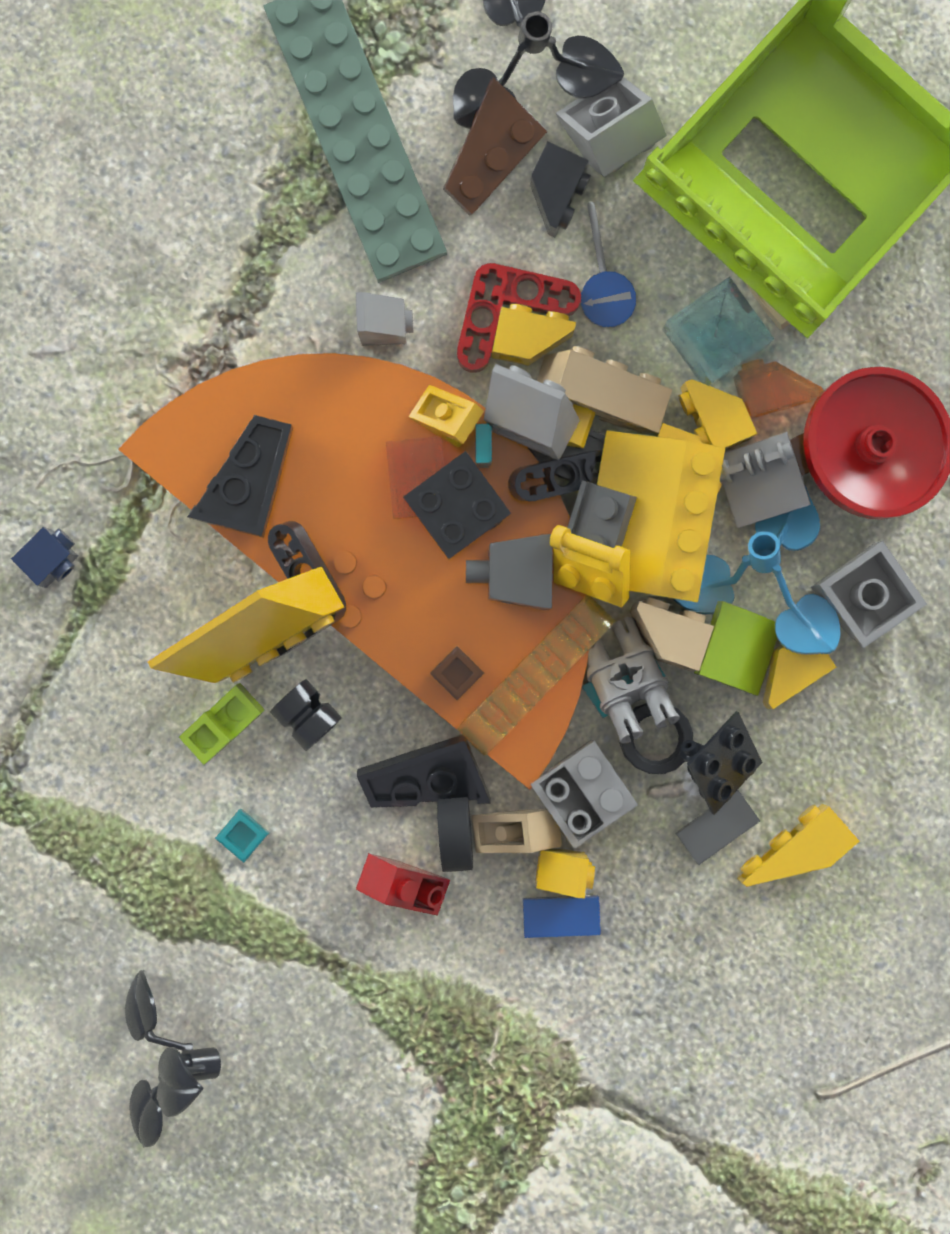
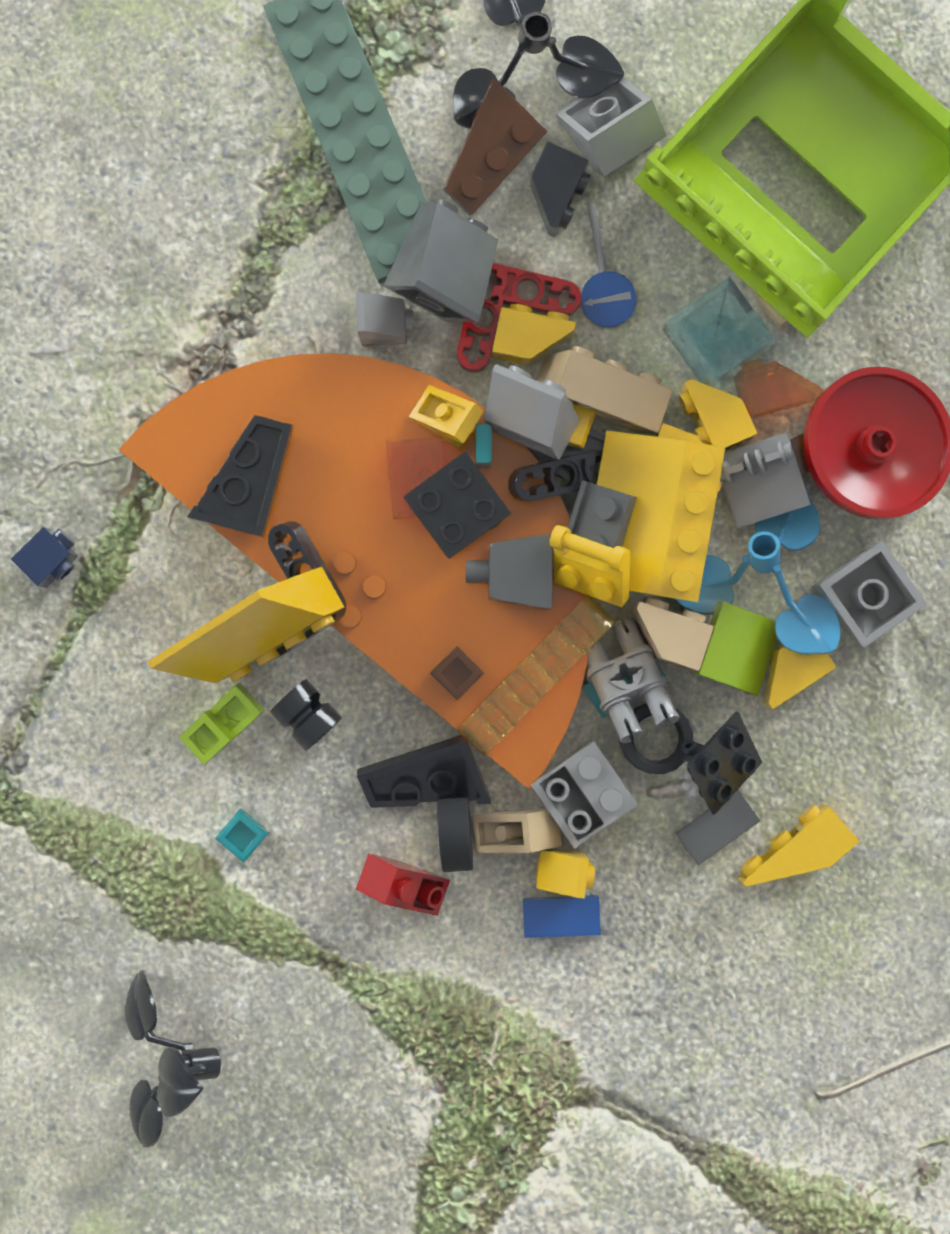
(444, 263): none -> dark grey slope

